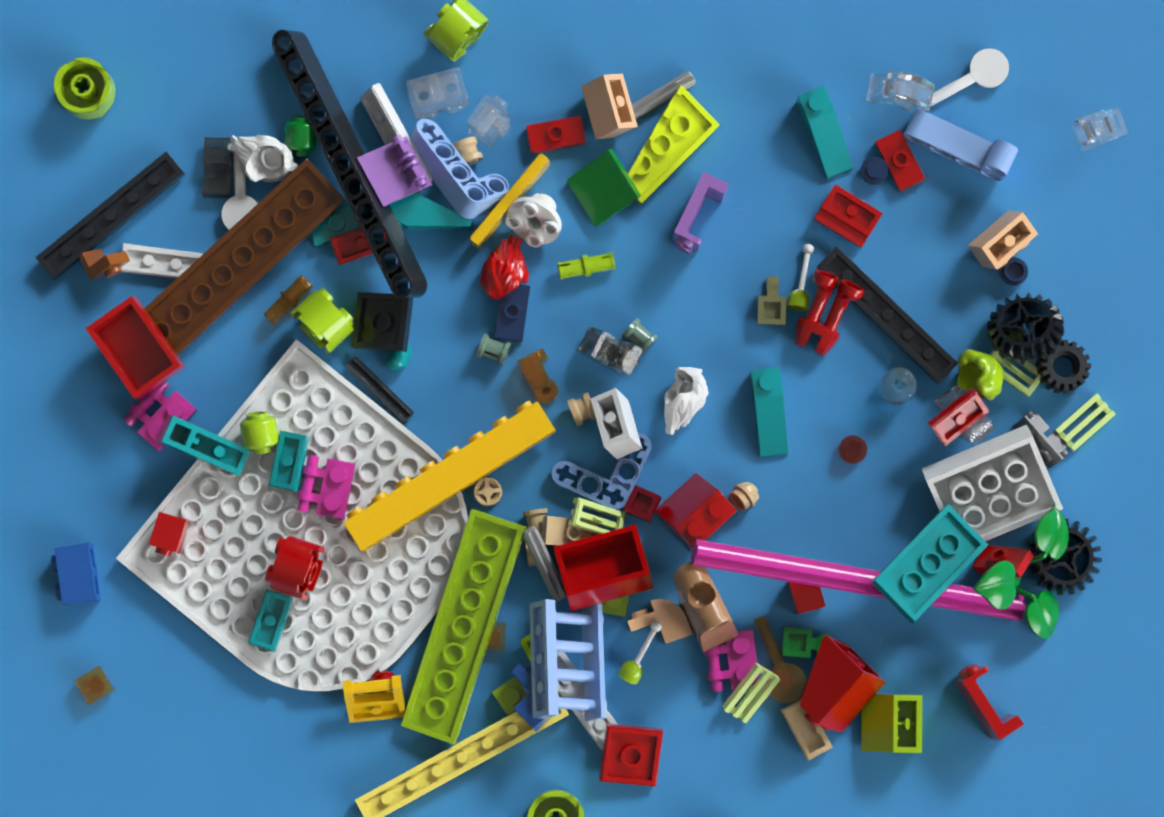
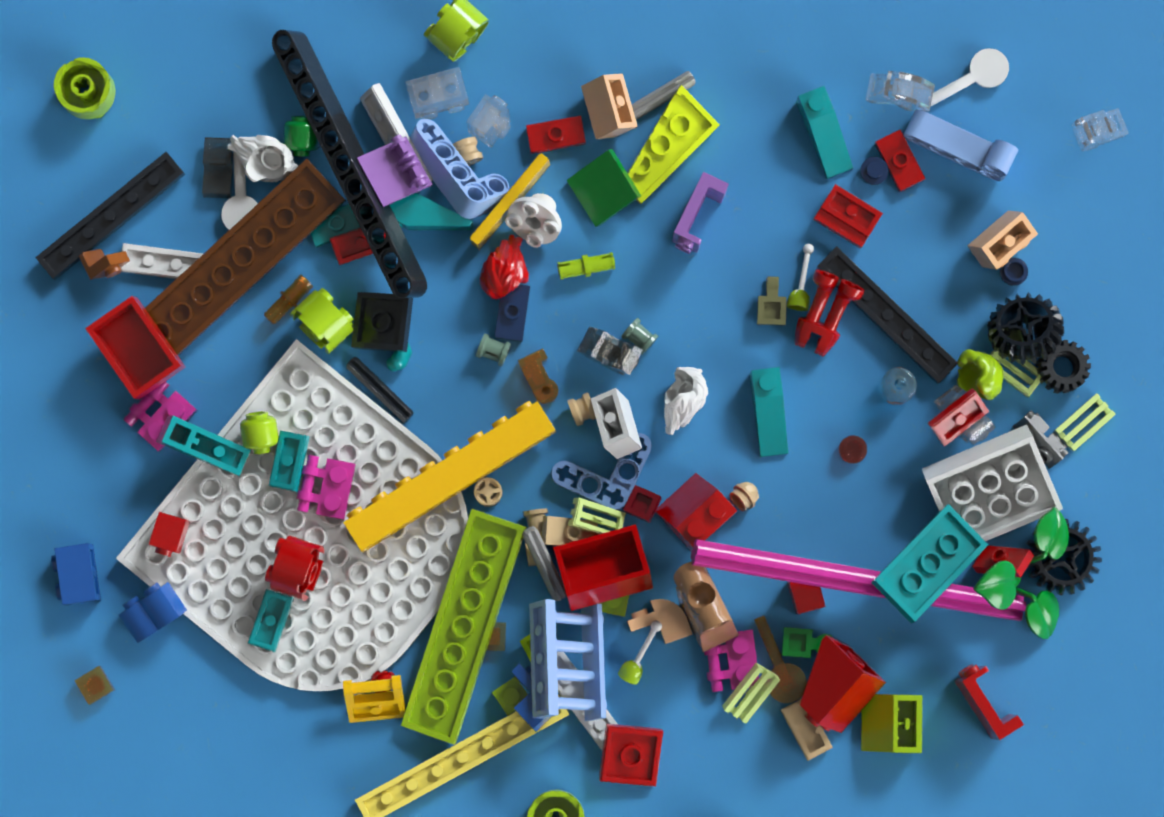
(151, 612): none -> blue brick

